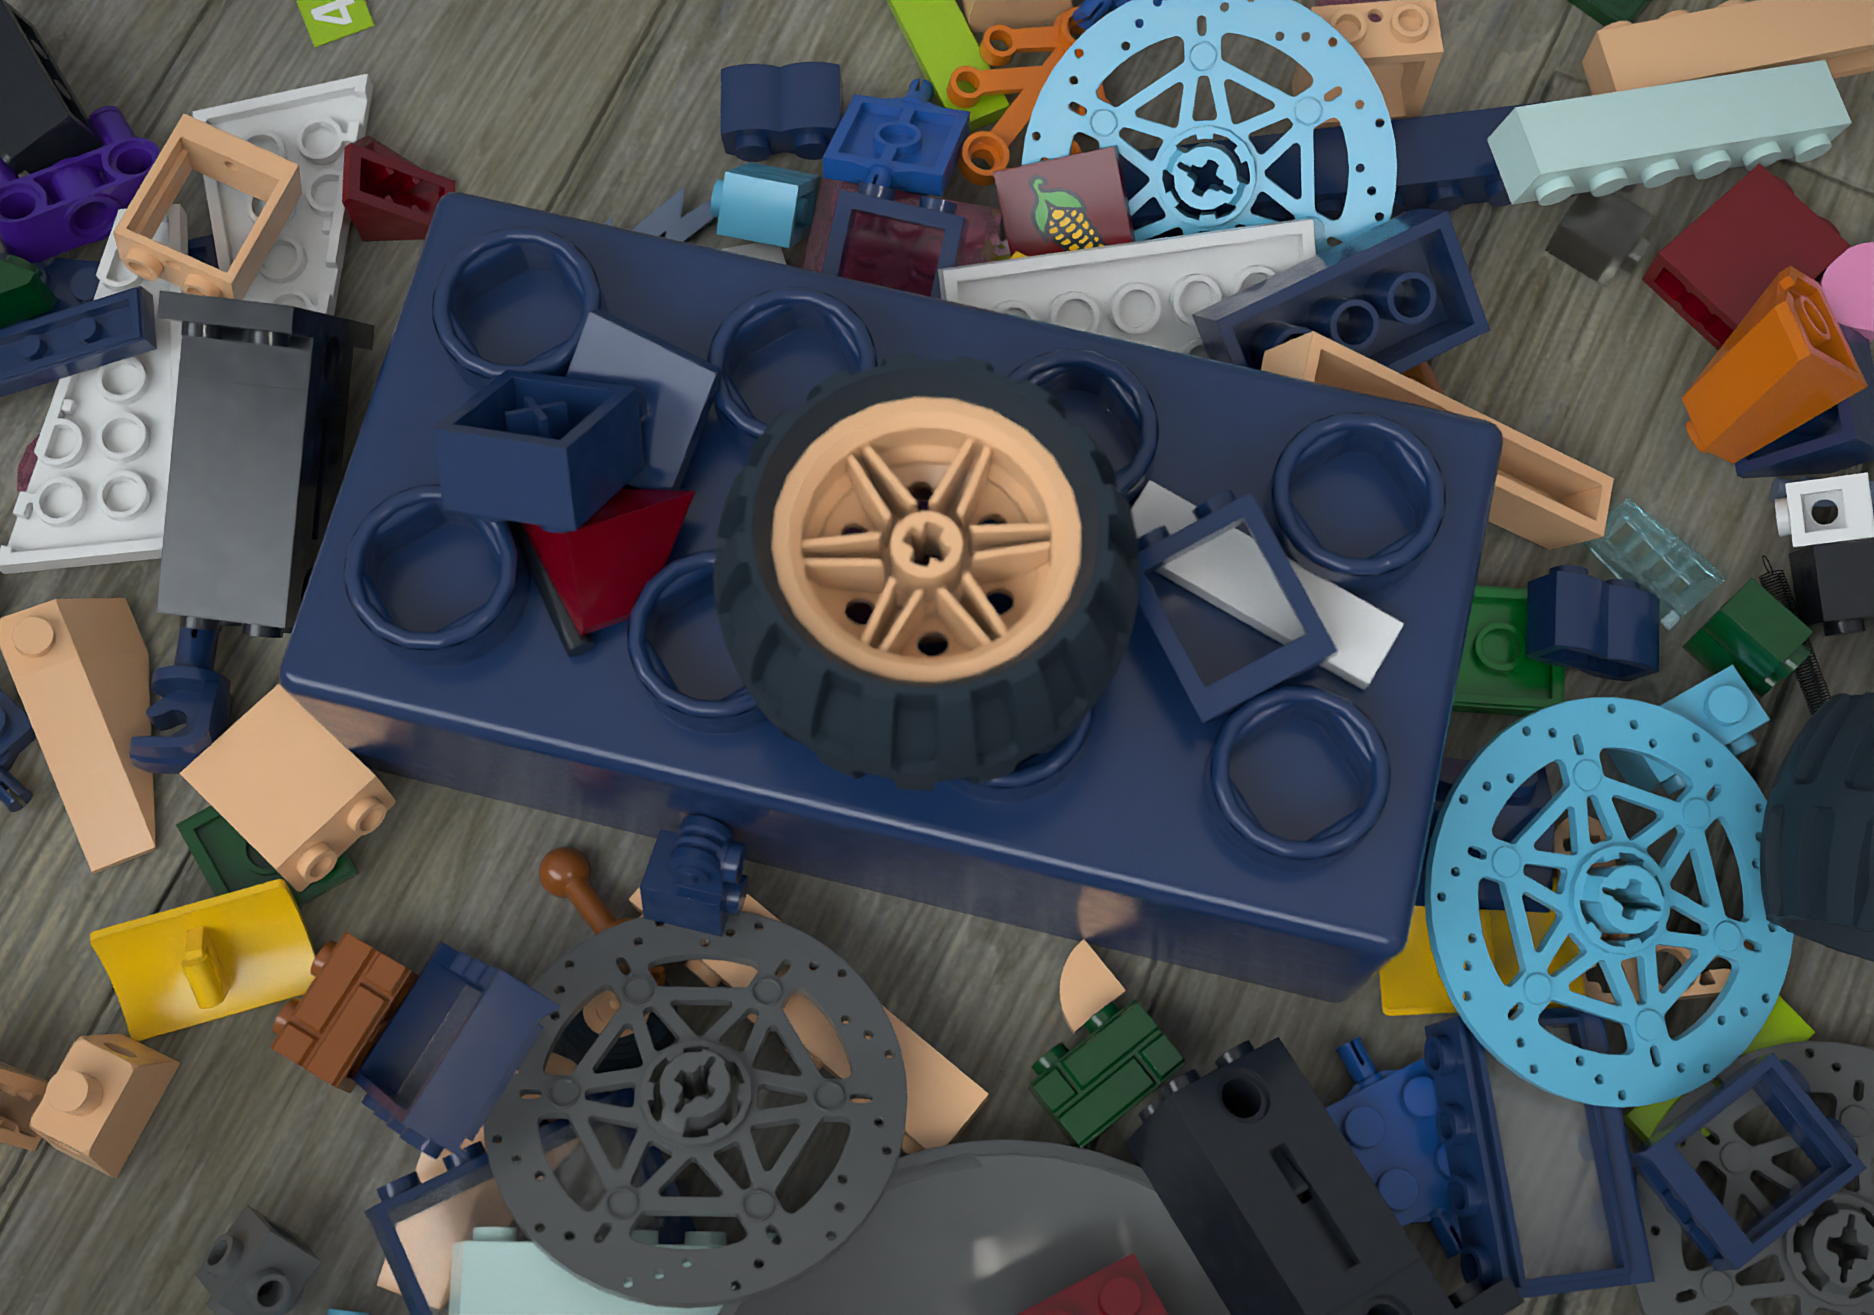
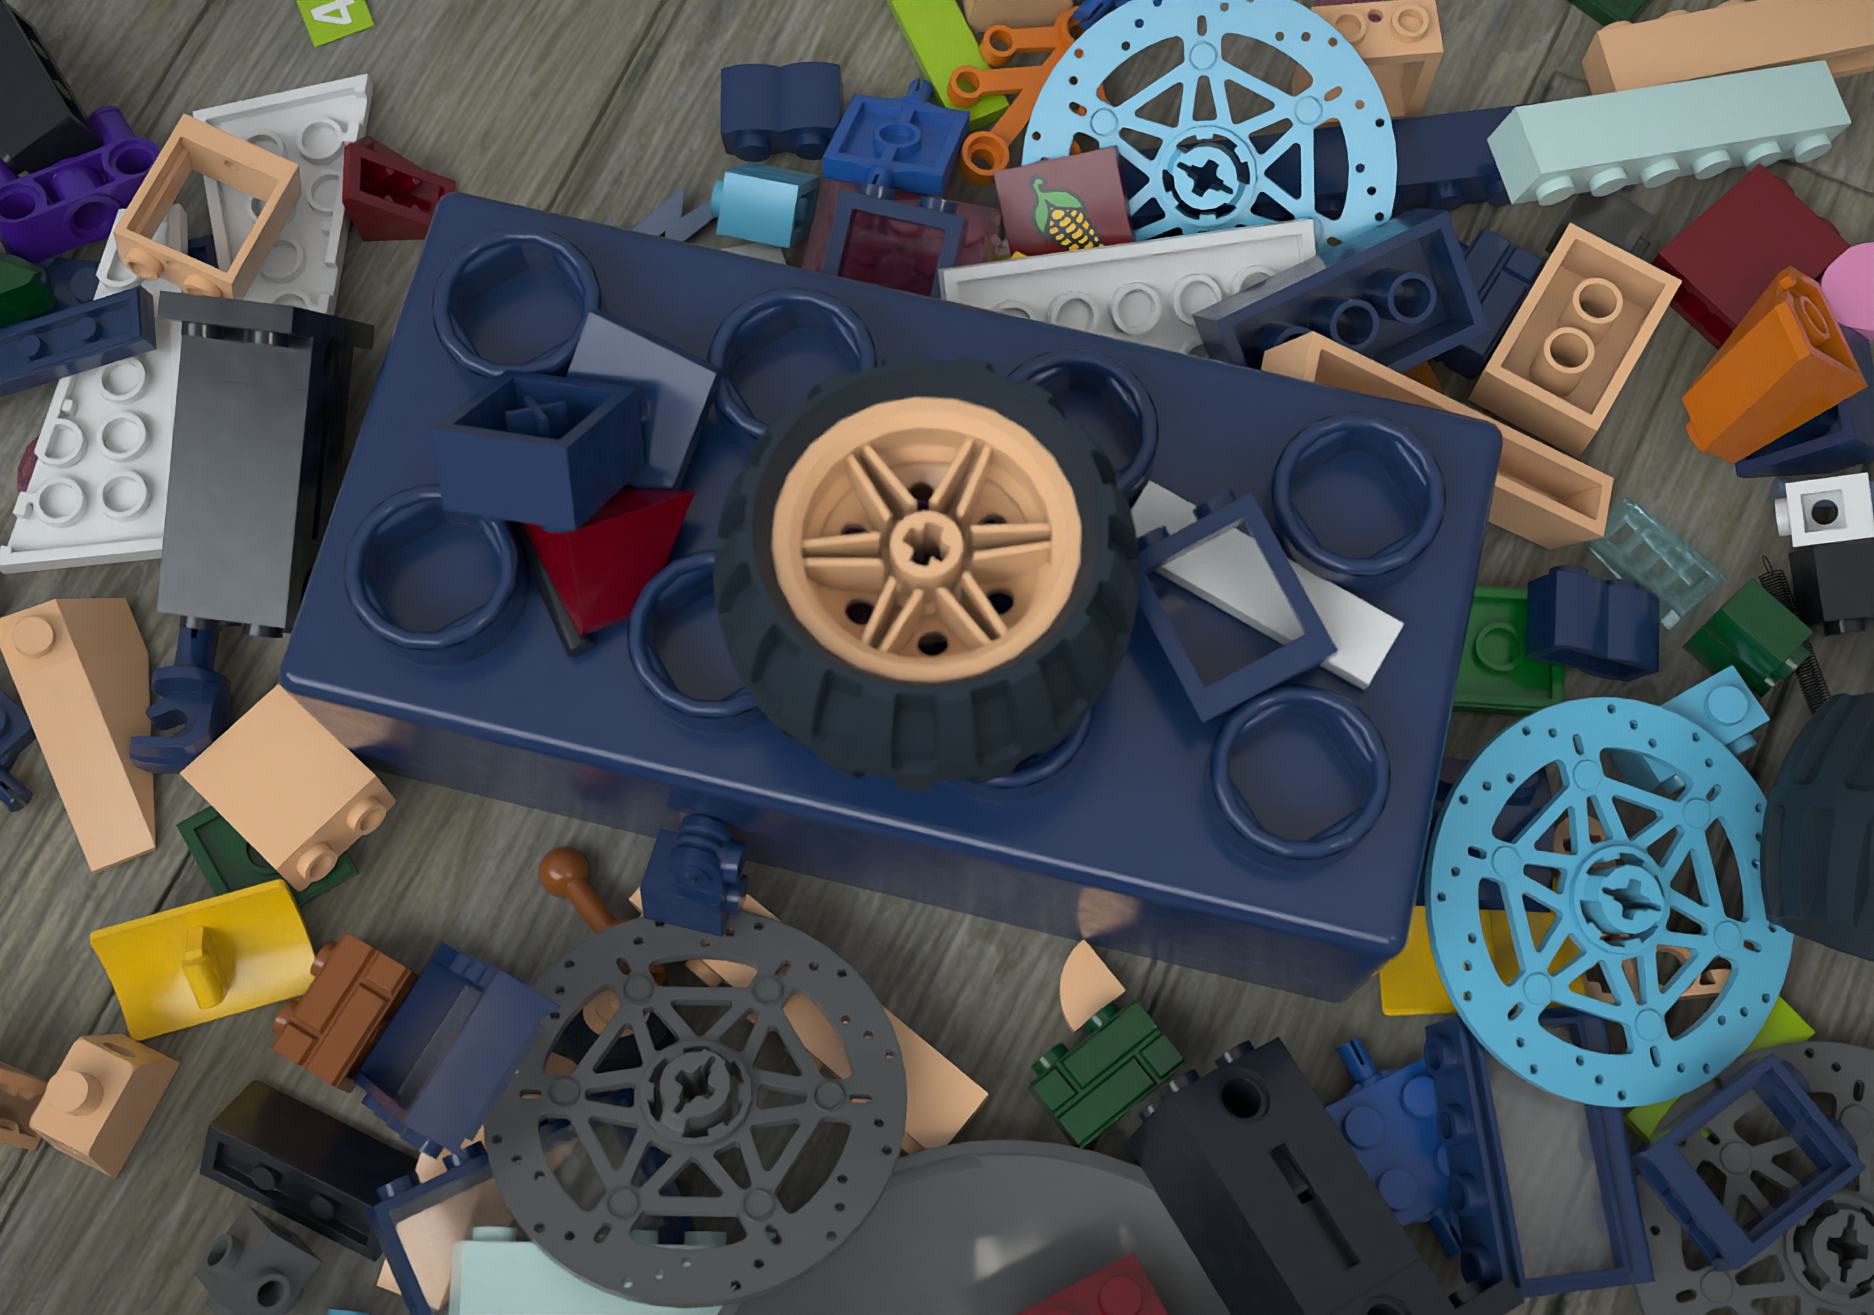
(302, 1164): none -> black panel
(1502, 281): none -> dark blue brick
(1575, 340): none -> light nougat brick

